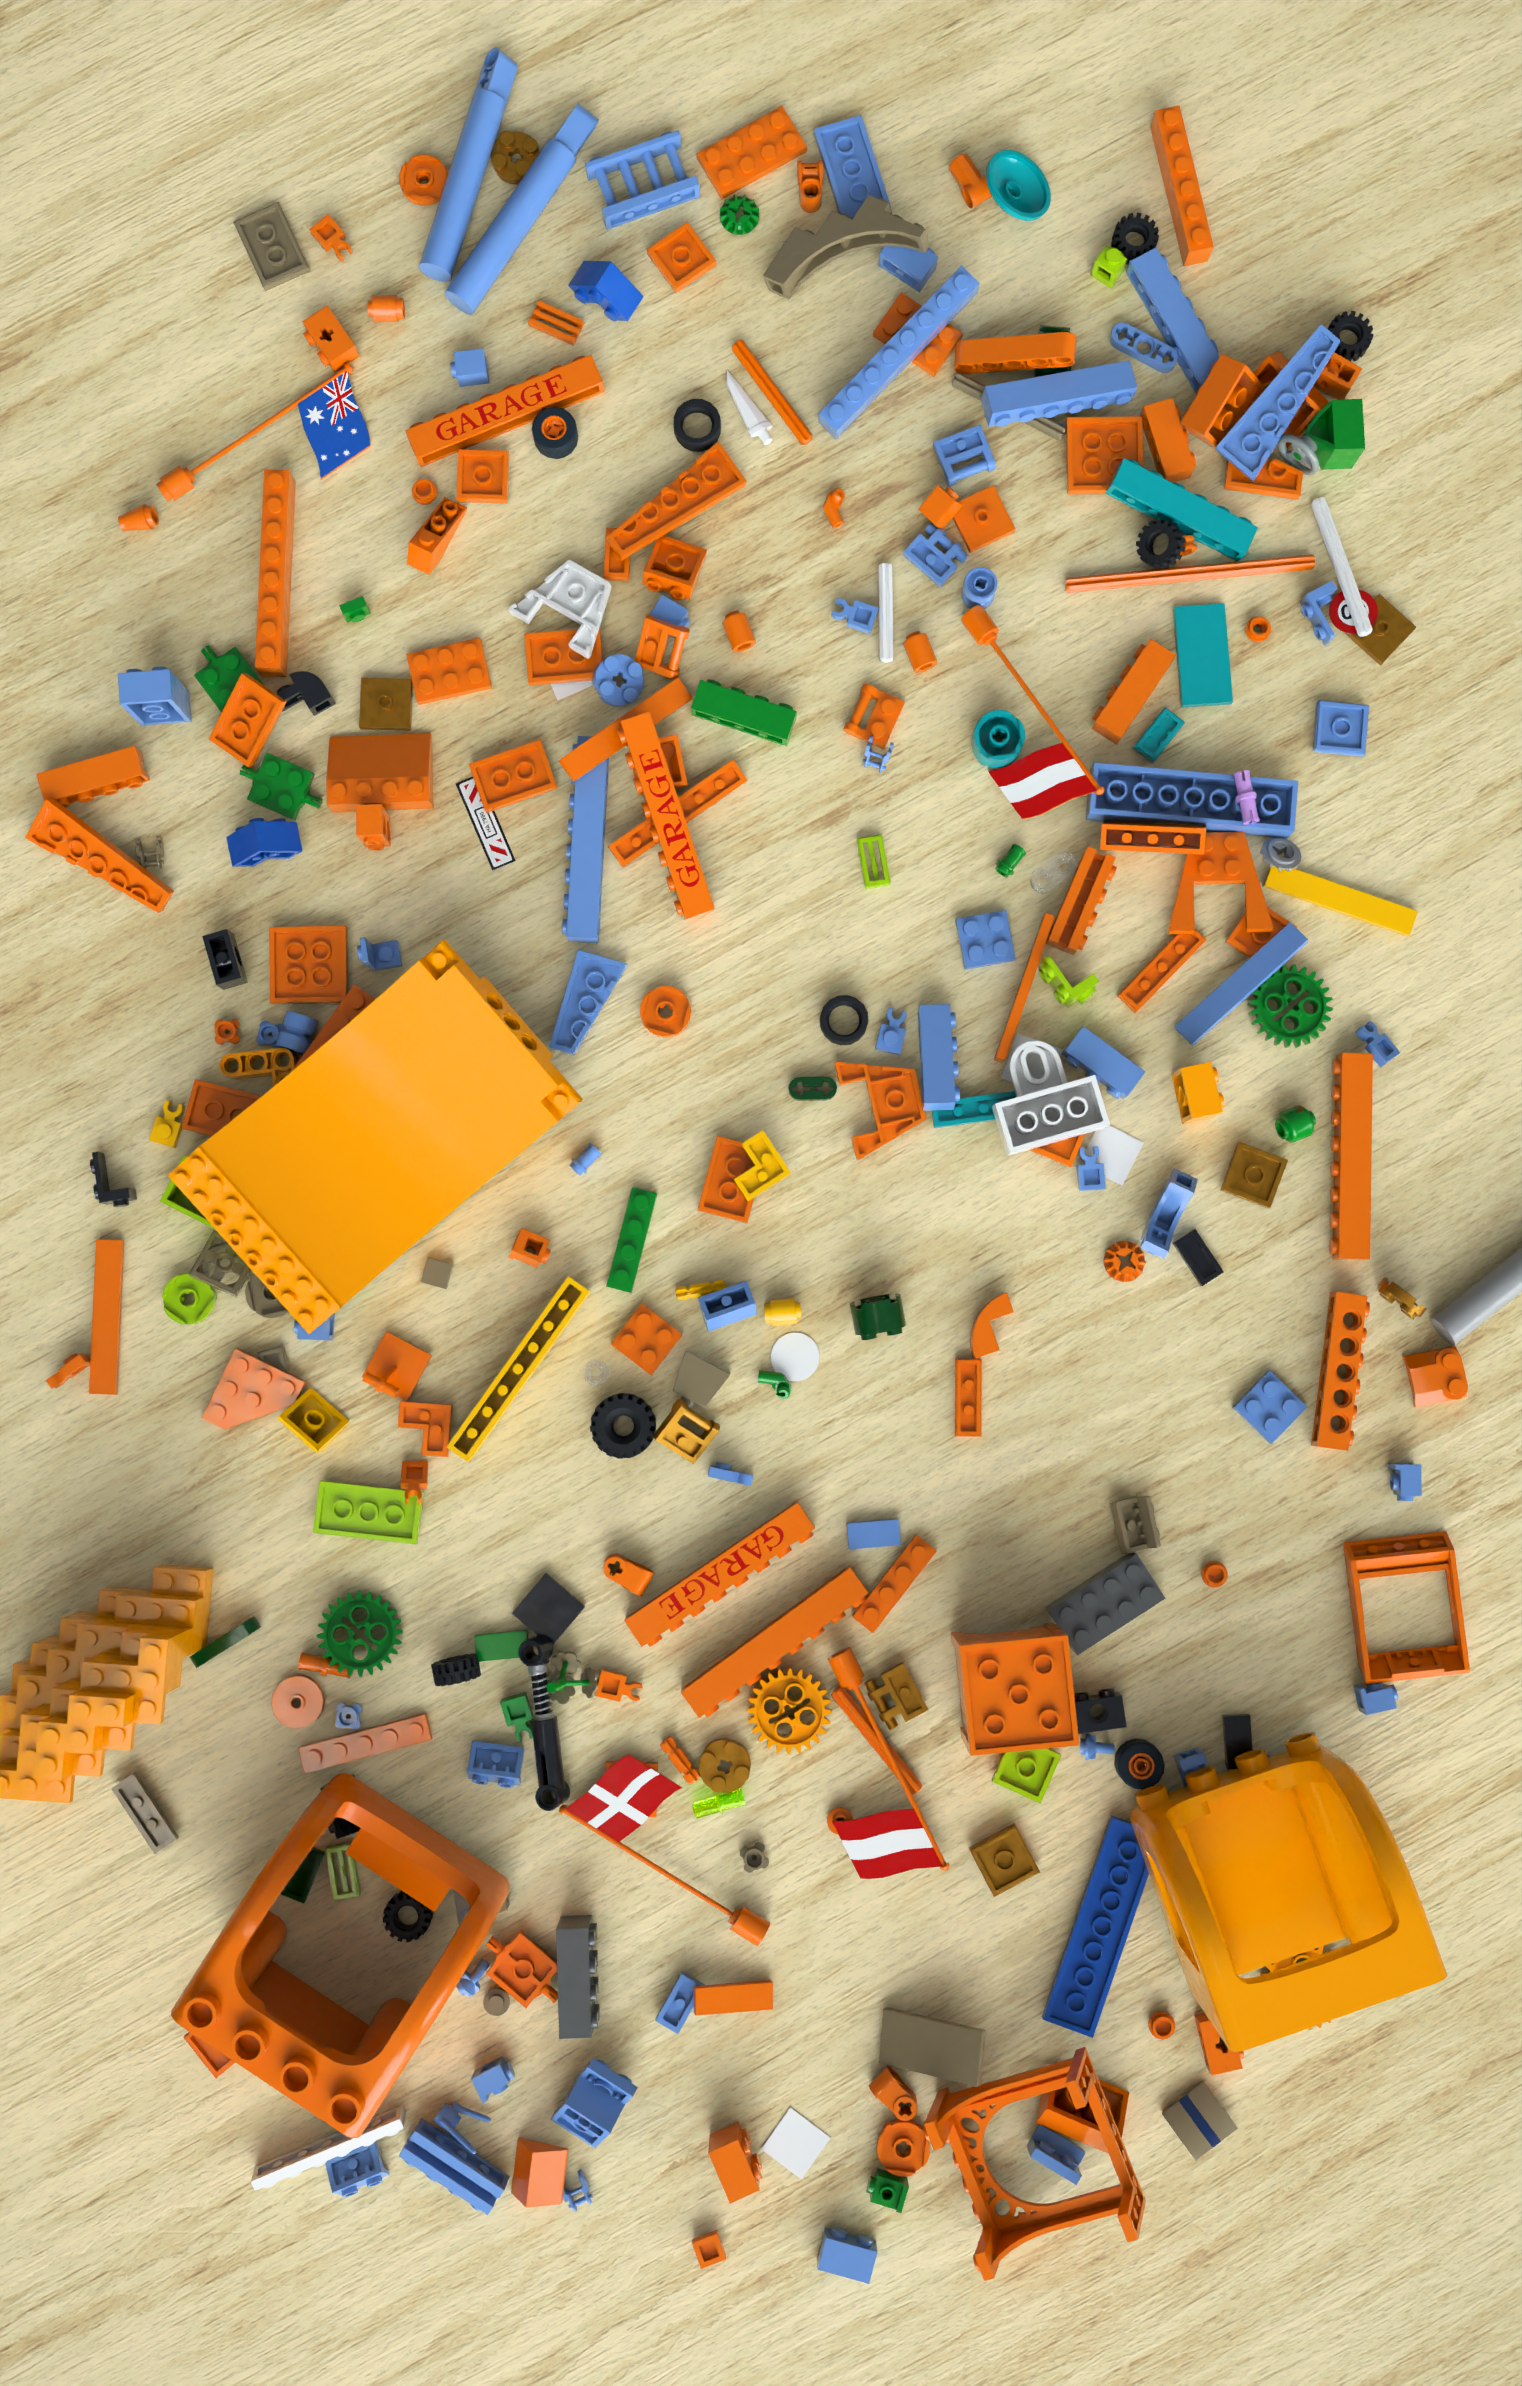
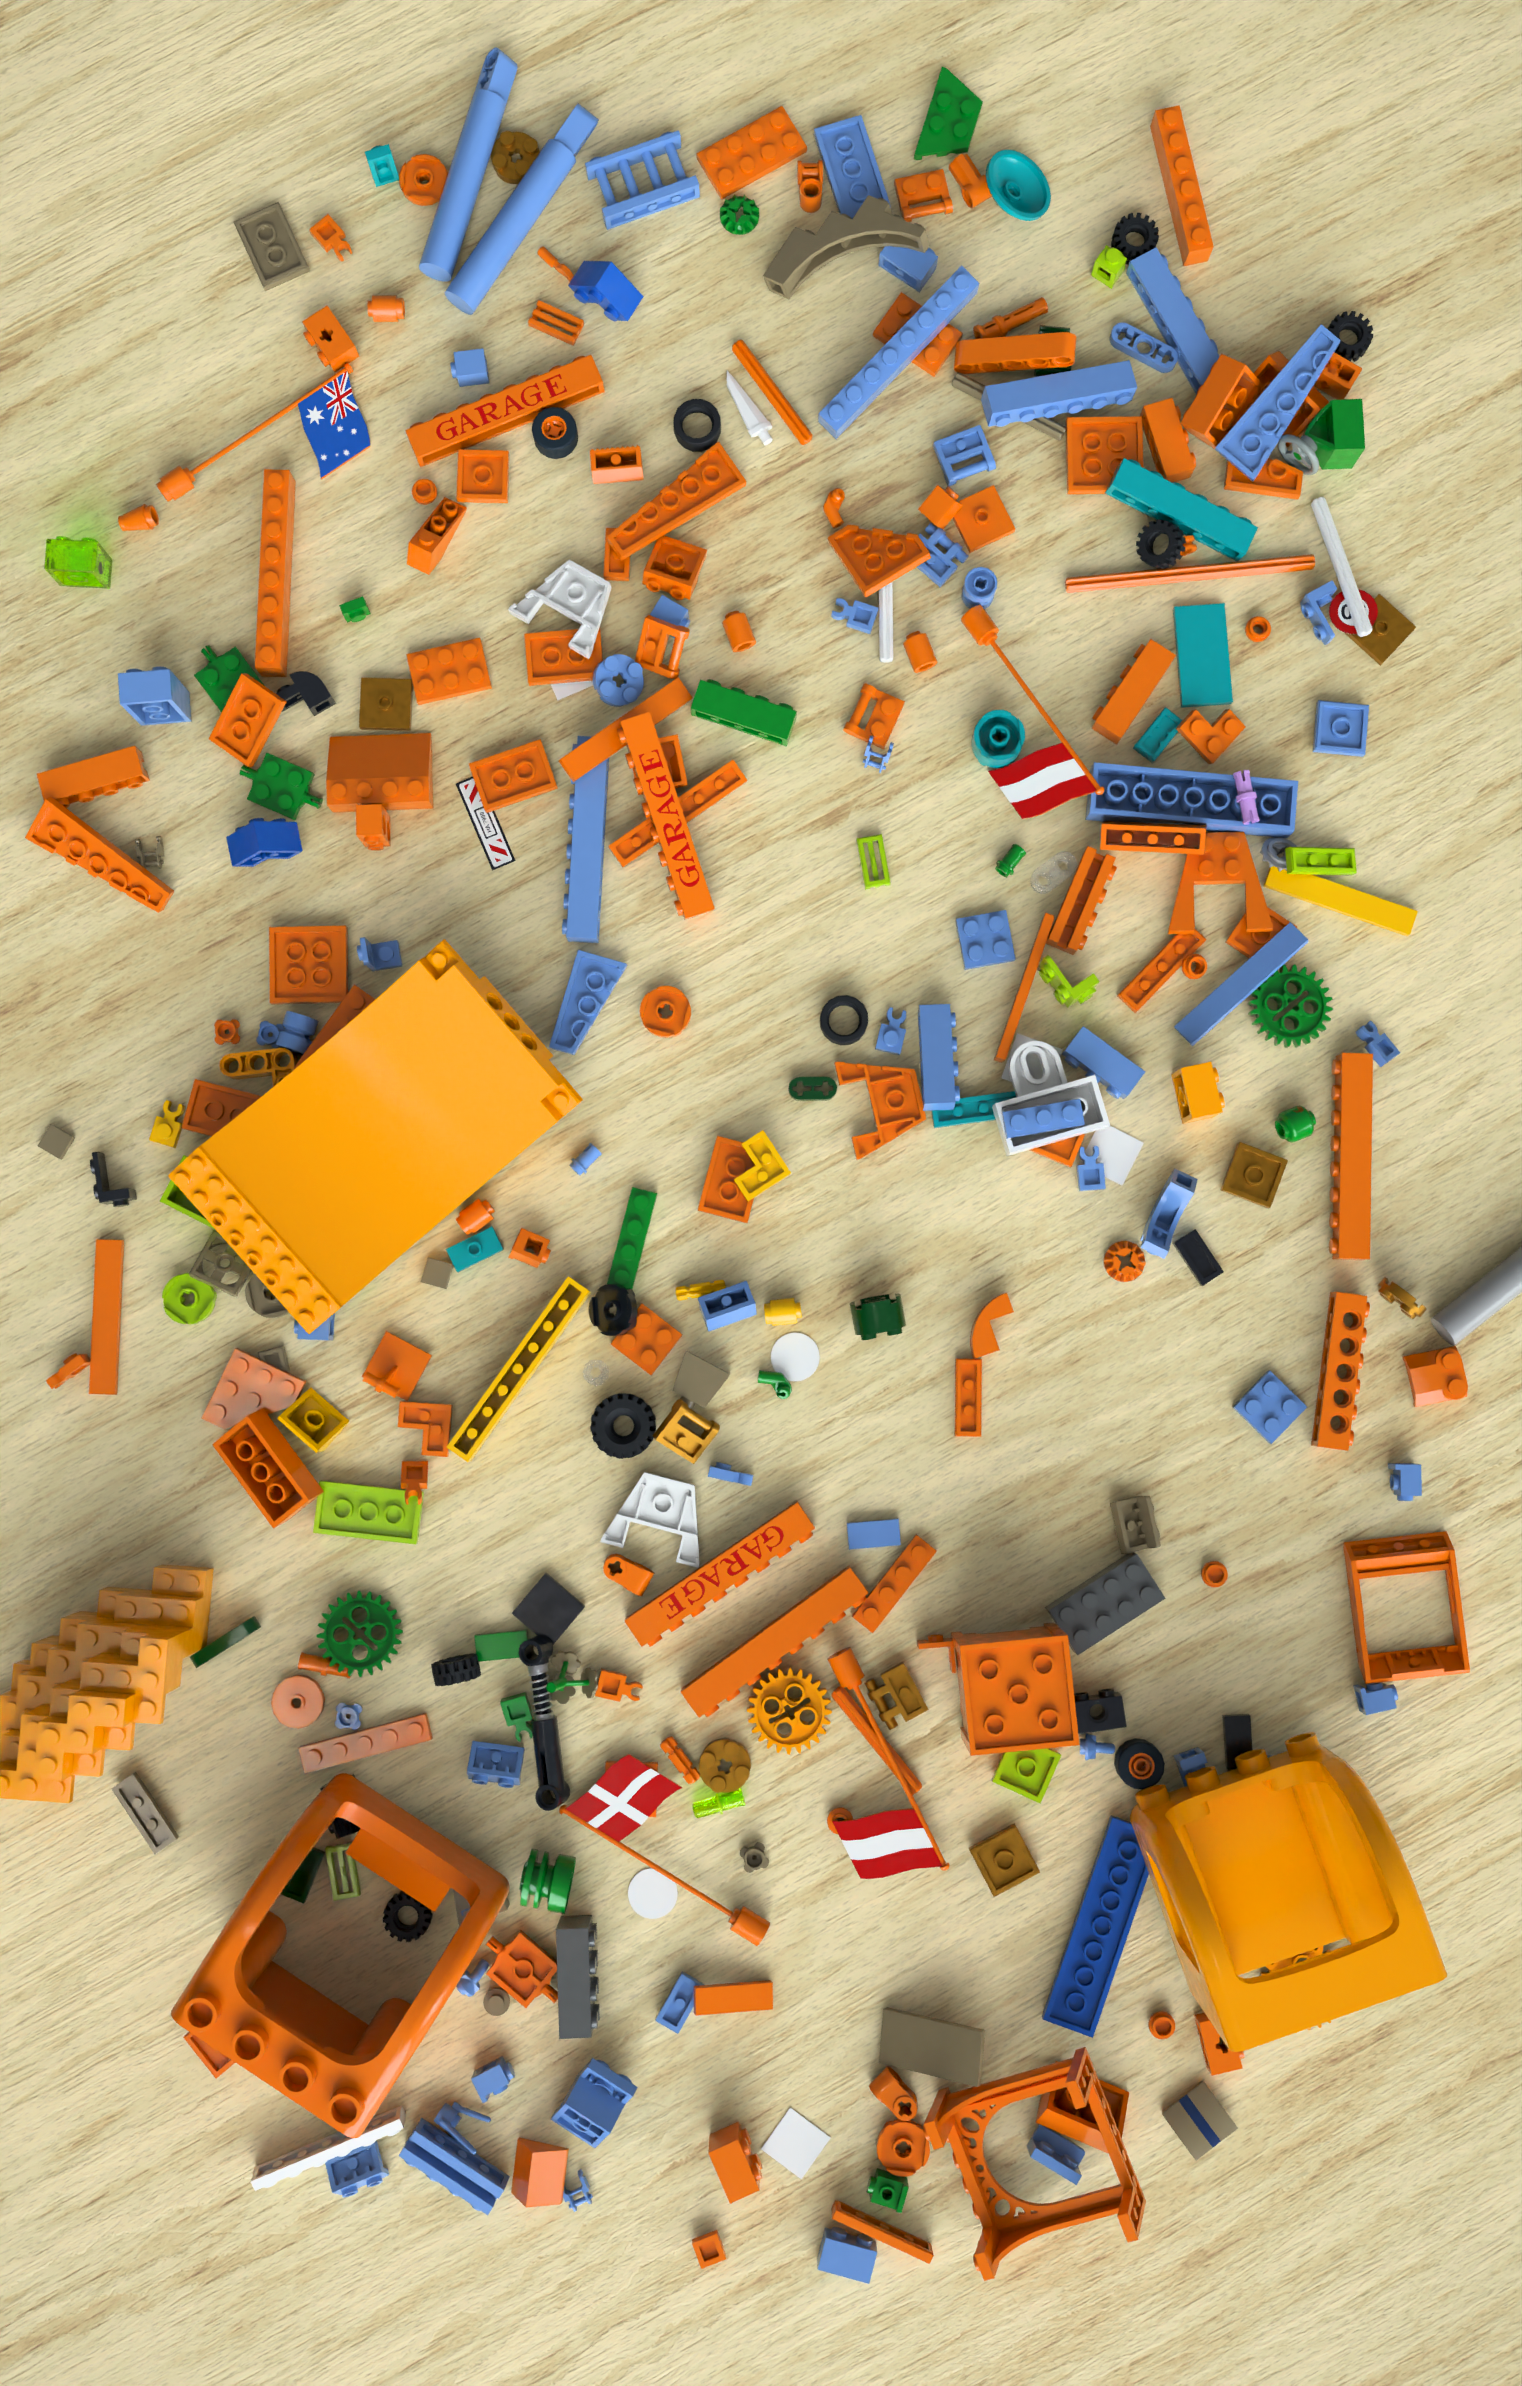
(56, 1141): none -> dark tan tile
(78, 562): none -> clear neon green brick
(225, 959): black brick -> none
(267, 1468): none -> orange brick
(382, 165): none -> teal plate
(474, 1249): none -> teal plate
(475, 1216): none -> orange brick
(547, 1881): none -> green wheel
(553, 262): none -> orange piece
(616, 464): none -> orange brick
(626, 1308): none -> black plate
(652, 1894): none -> white sticker
(661, 1505): none -> white wing
(681, 257): orange plate -> none
(877, 555): none -> orange plate
(882, 2231): none -> orange tile
(921, 189): none -> orange plate
(938, 1641): none -> orange bracket
(949, 118): none -> green wing
(1002, 324): none -> orange pin
(1043, 1118): none -> medium blue plate
(1201, 966): none -> orange plate
(1209, 739): none -> orange plate
(1320, 861): none -> lime tile

